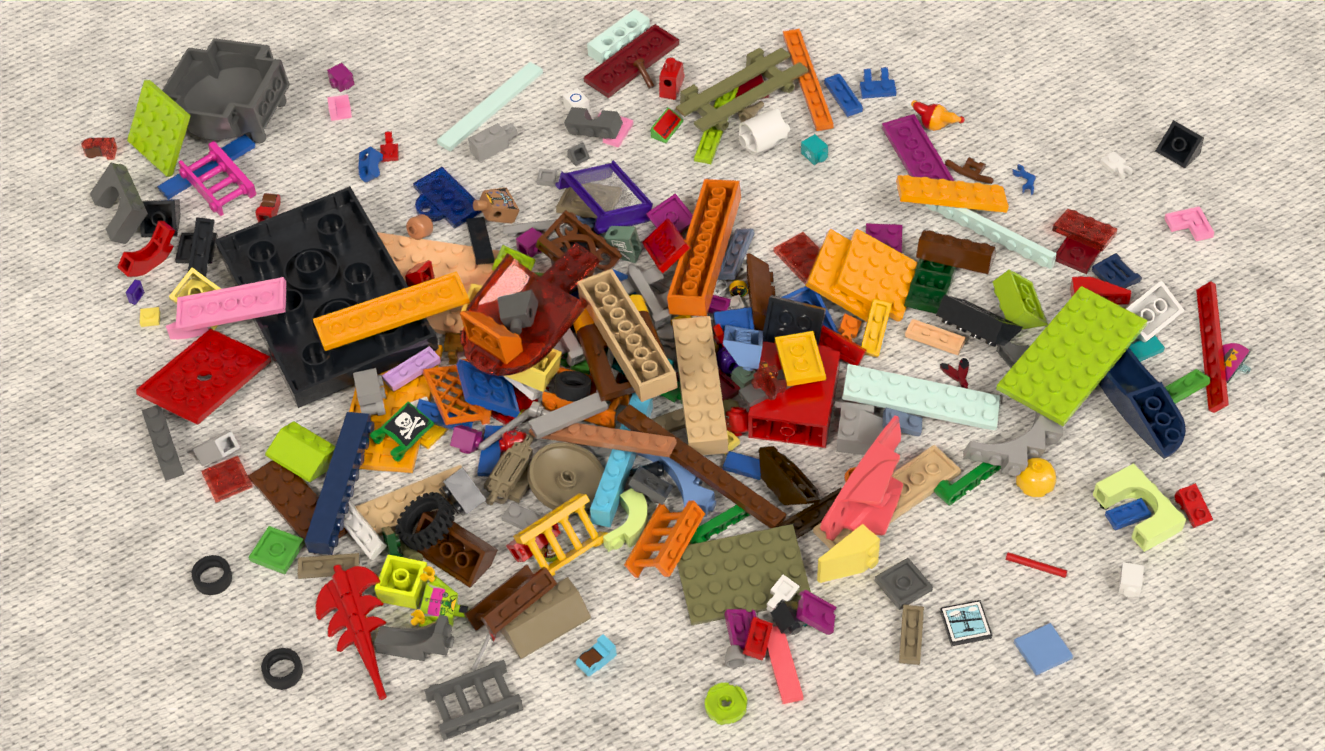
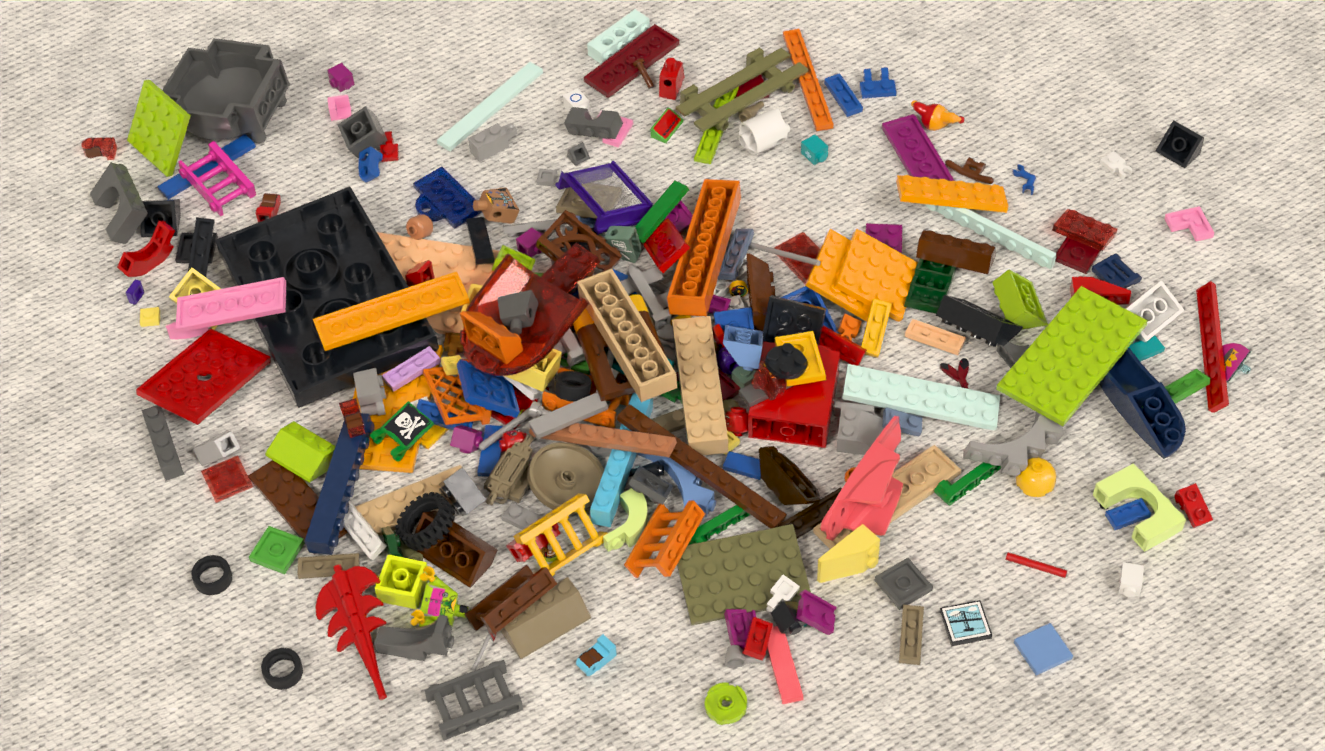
(352, 417): none -> clear red leg
(362, 131): none -> dark grey brick
(449, 364): none -> light yellow plate
(660, 210): none -> green tile
(785, 254): none -> light grey axle
(786, 362): none -> black piece

